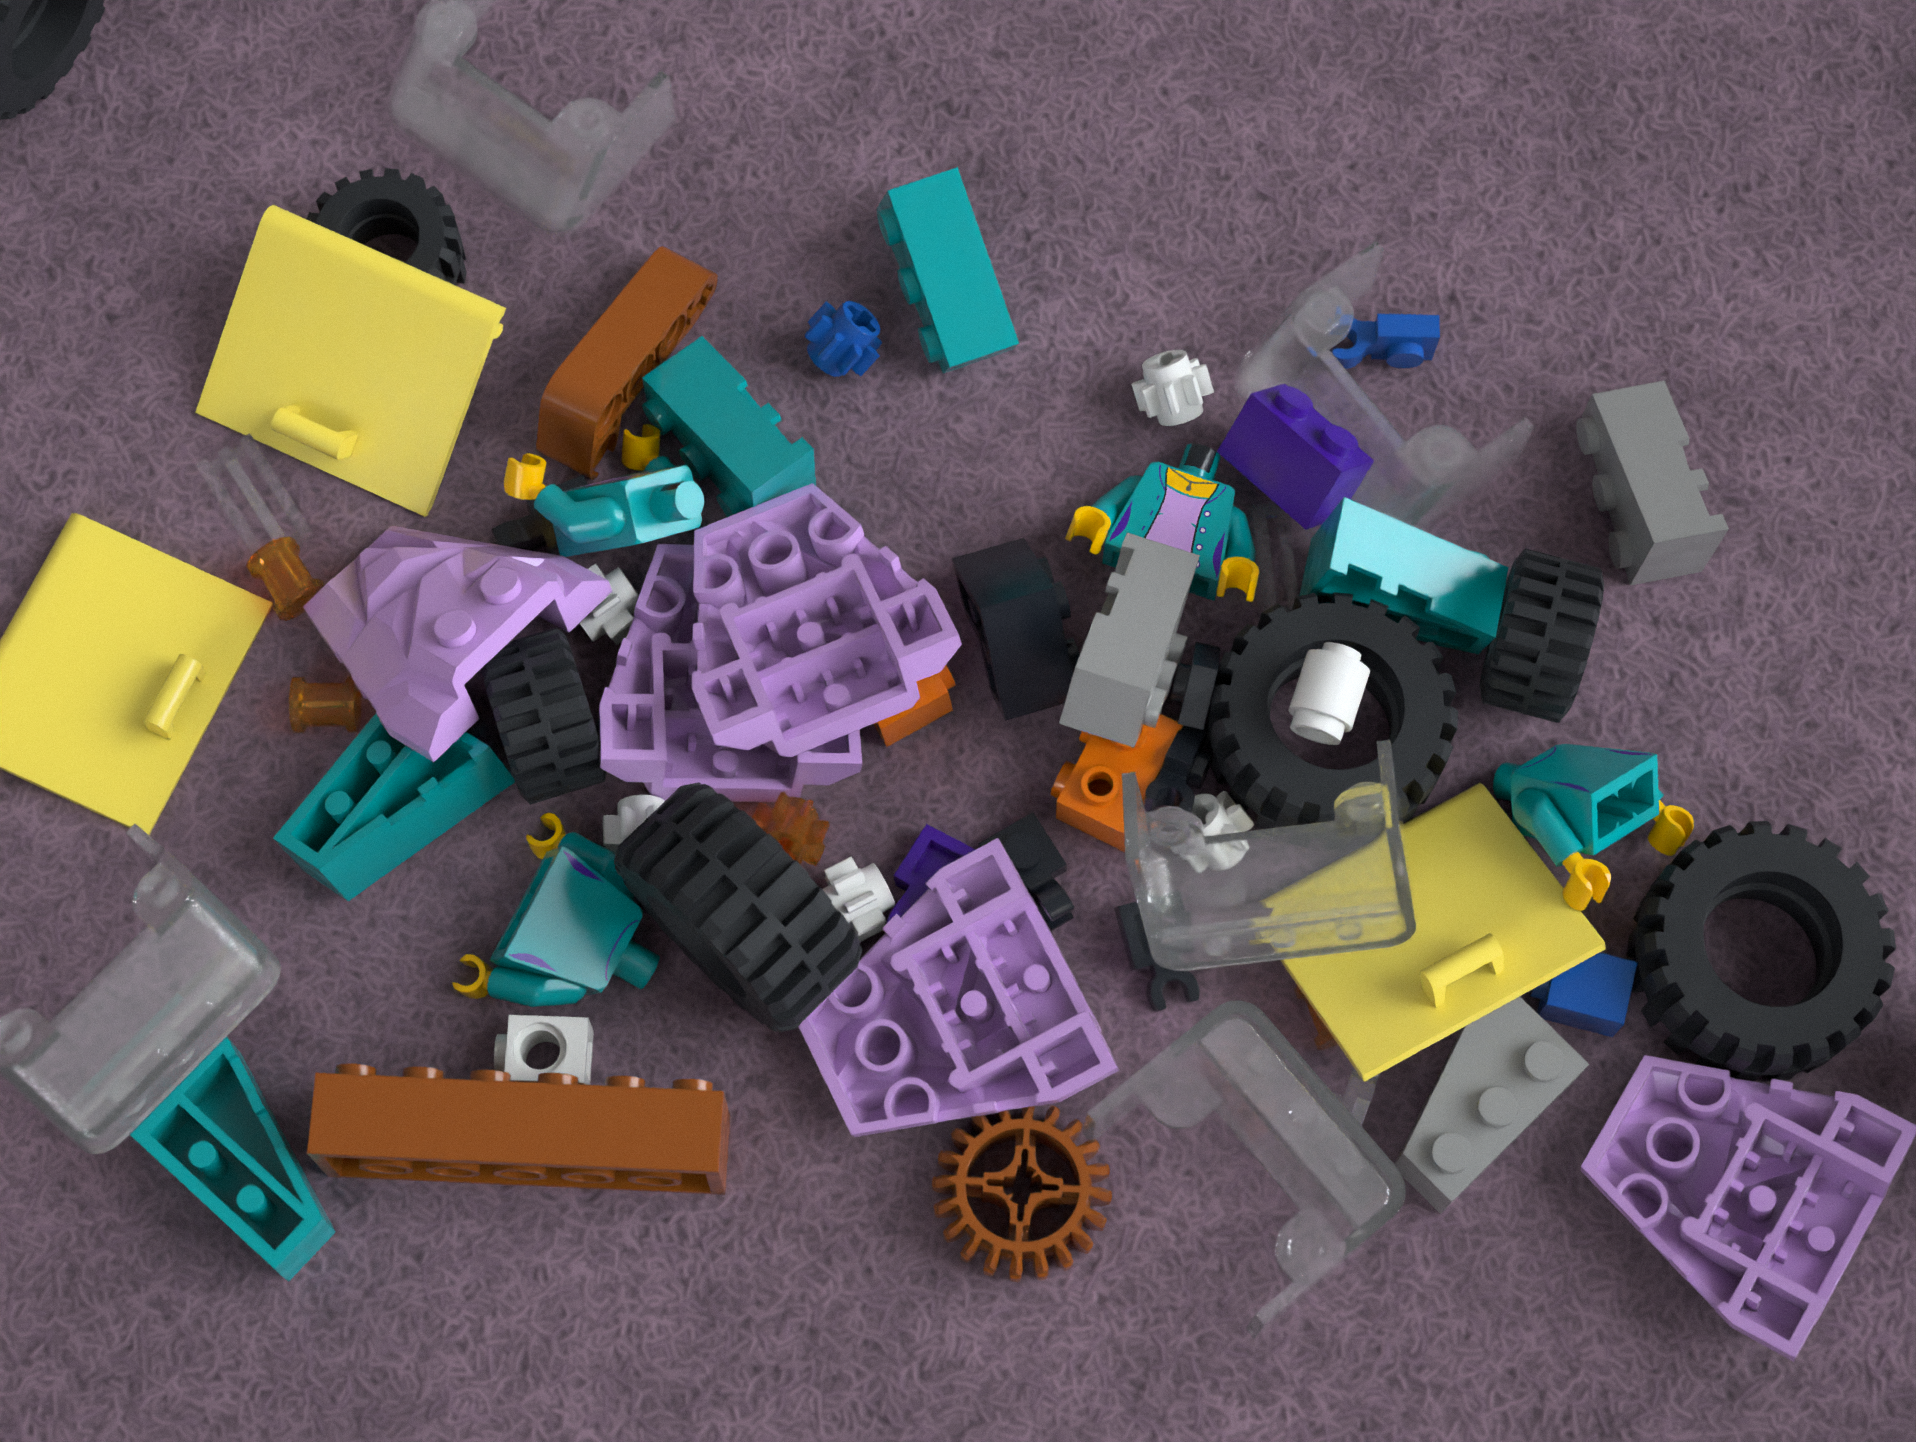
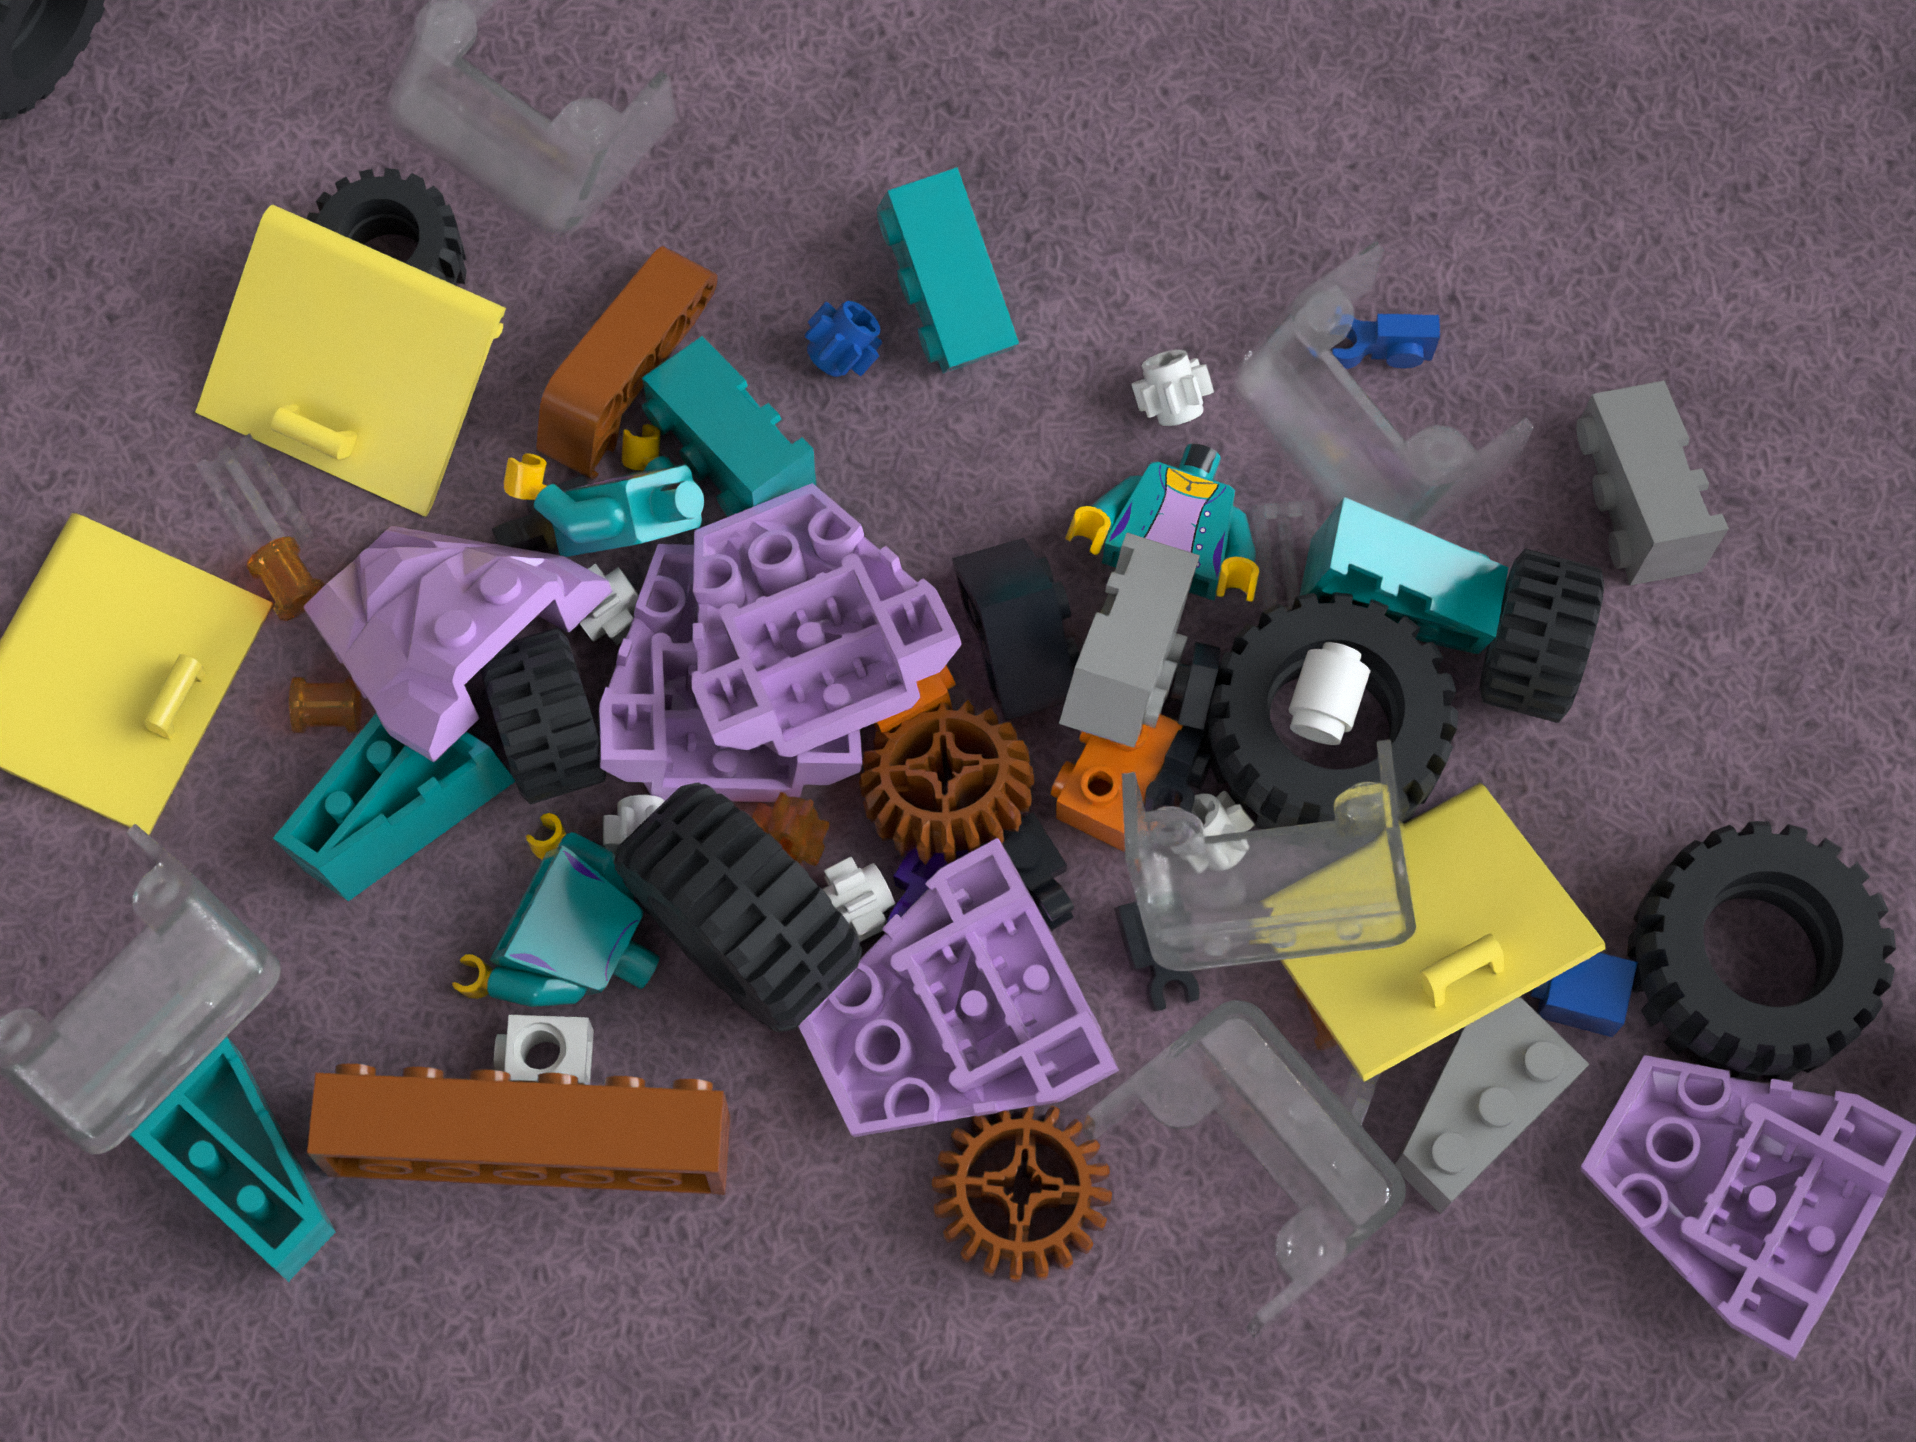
(982, 799): none -> dark orange gear
(1295, 454): dark purple brick -> none
(1584, 802): teal torso -> none

